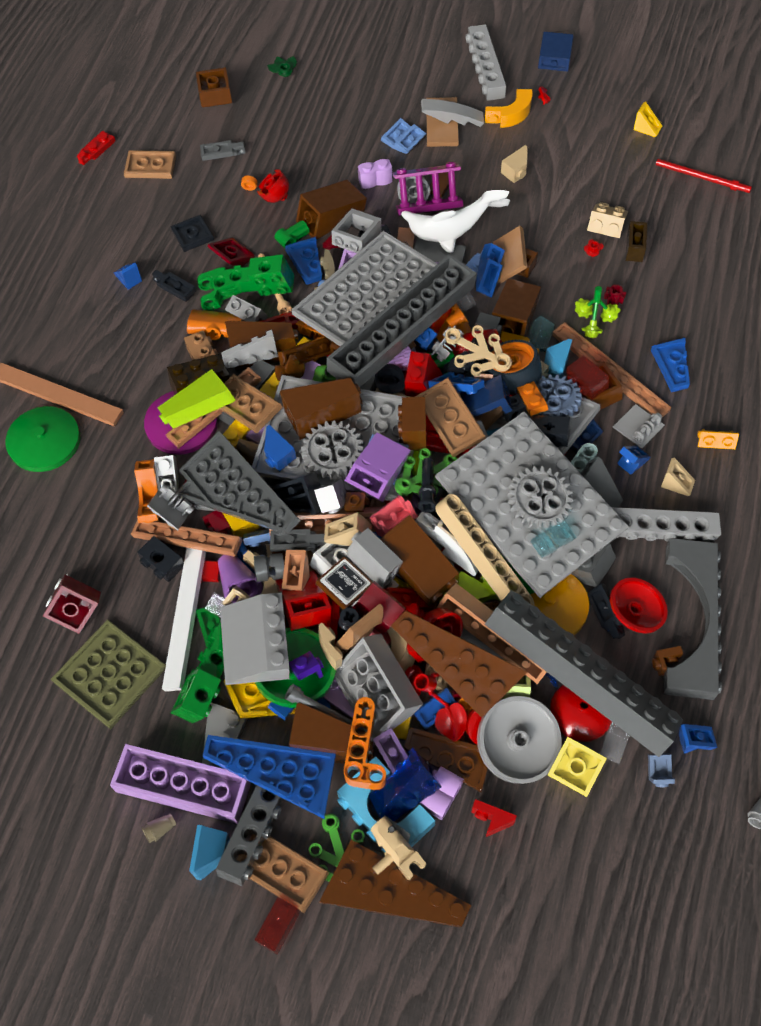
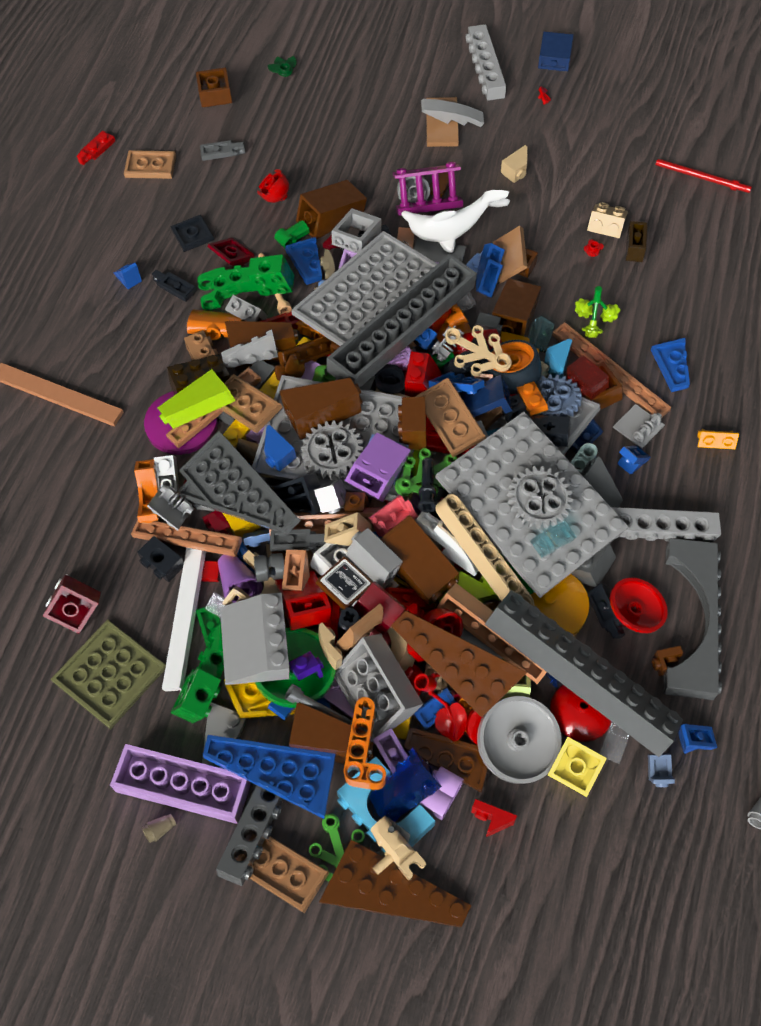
(42, 439): green dish -> none
(207, 850): dark azure slope -> none
(249, 183): orange tile -> none
(277, 926): clear red brick -> none
(375, 173): lavender brick -> none
(403, 136): medium blue slope -> none
(513, 113): light orange arch -> none
(614, 294): dark red gear -> none
(646, 121): yellow slope -> none
(678, 479): tan slope -> none

